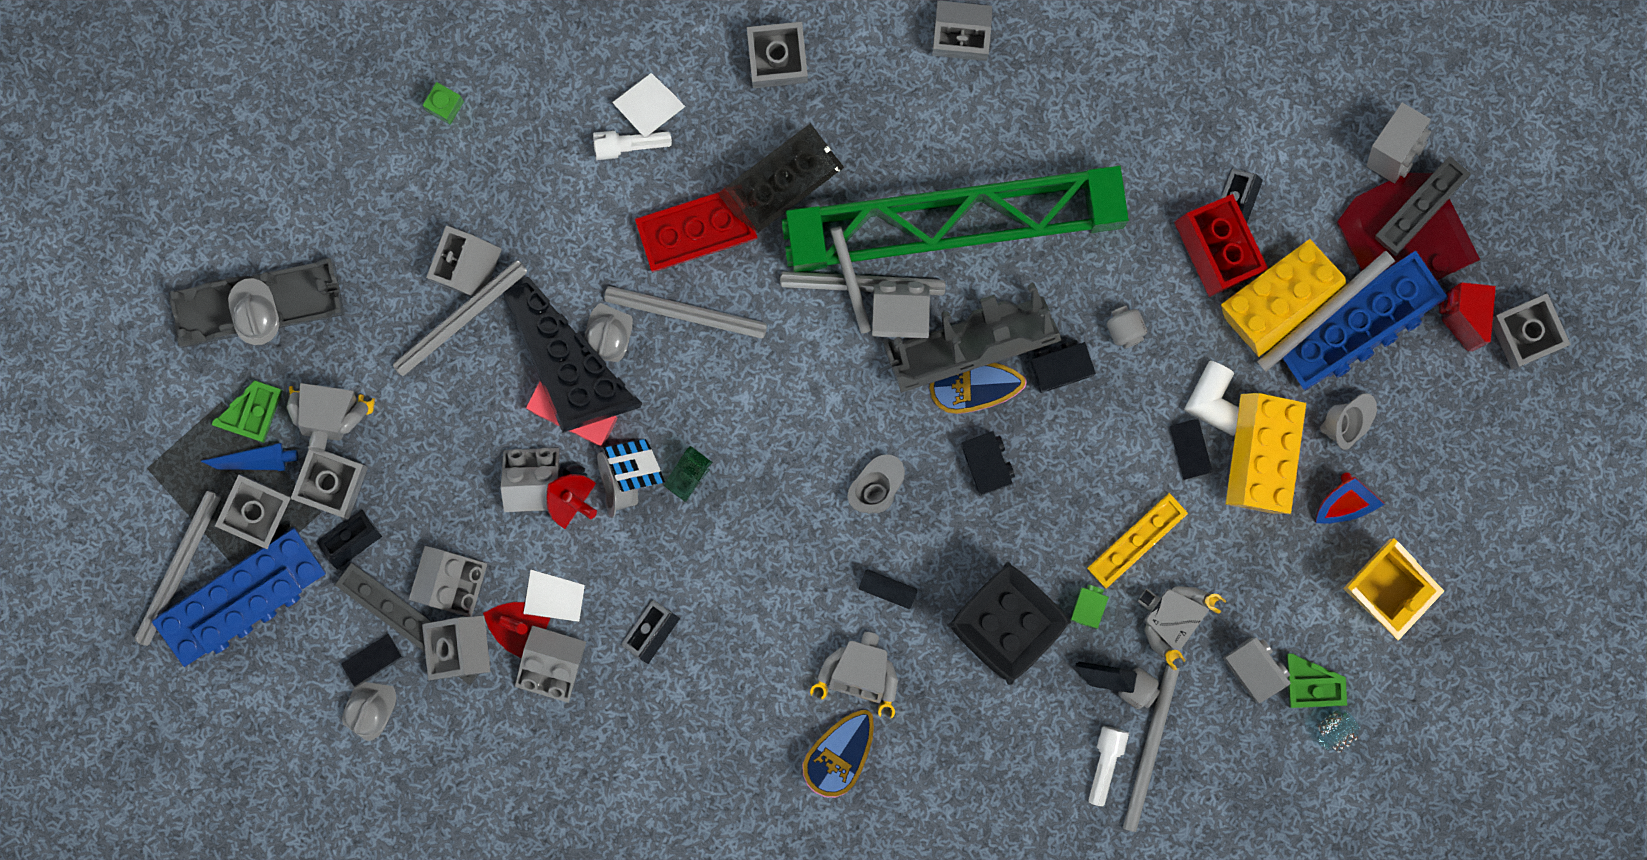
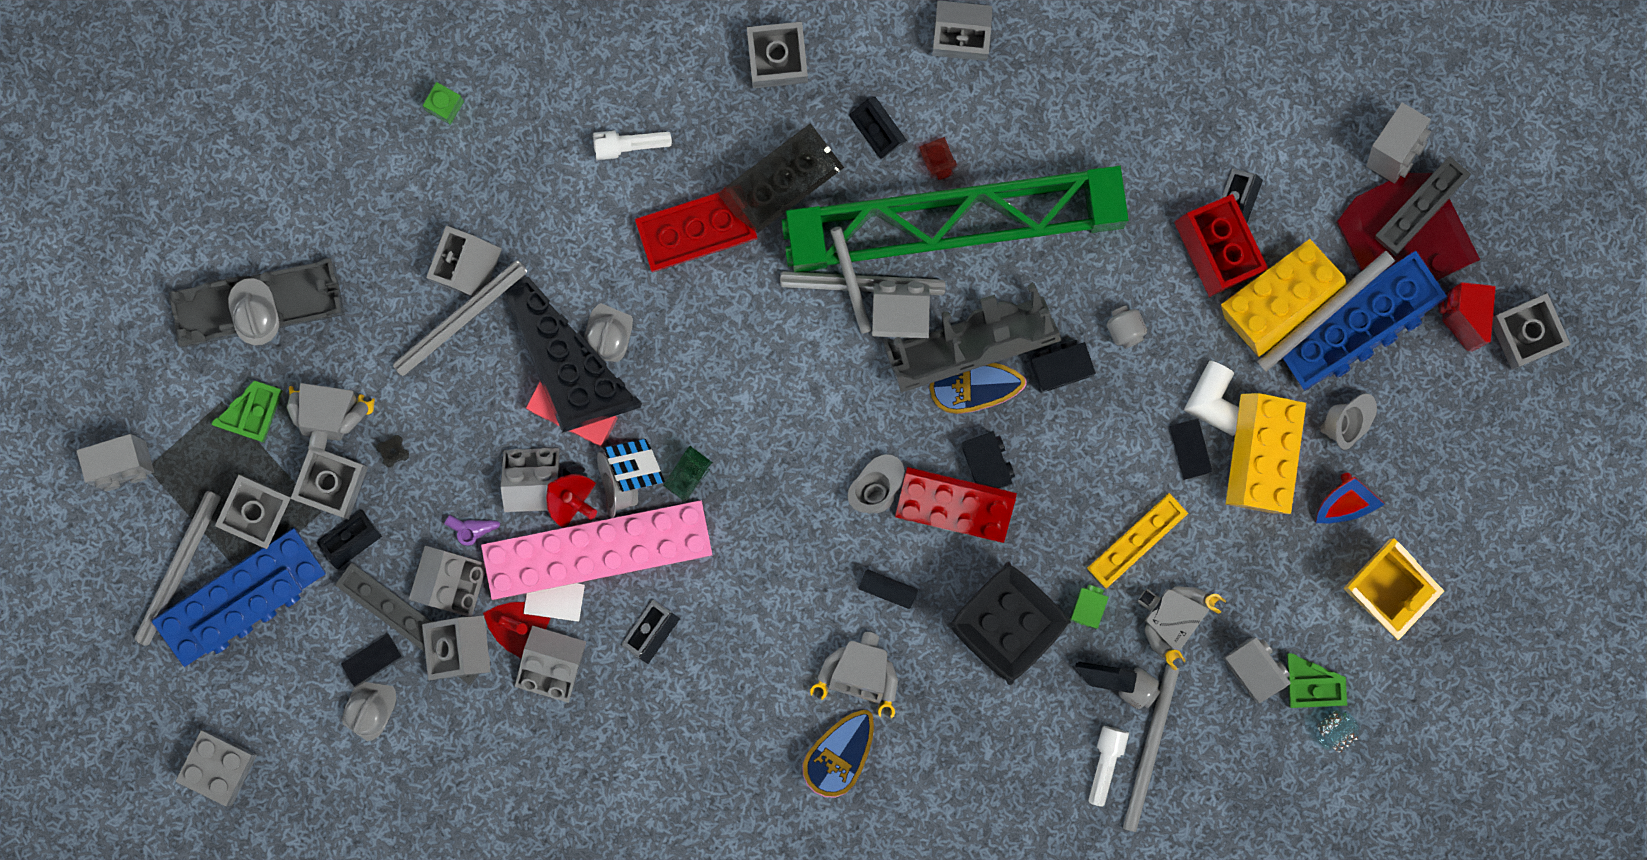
(115, 462): none -> light grey brick
(216, 768): none -> light grey brick
(262, 458): blue bar -> none
(394, 443): none -> clear smoke plate
(470, 530): none -> medium lavender animal
(596, 550): none -> bright pink plate
(648, 105): white sticker -> none
(685, 312): light grey axle -> none
(877, 127): none -> black slope
(938, 159): none -> clear red bracket
(955, 505): none -> red plate

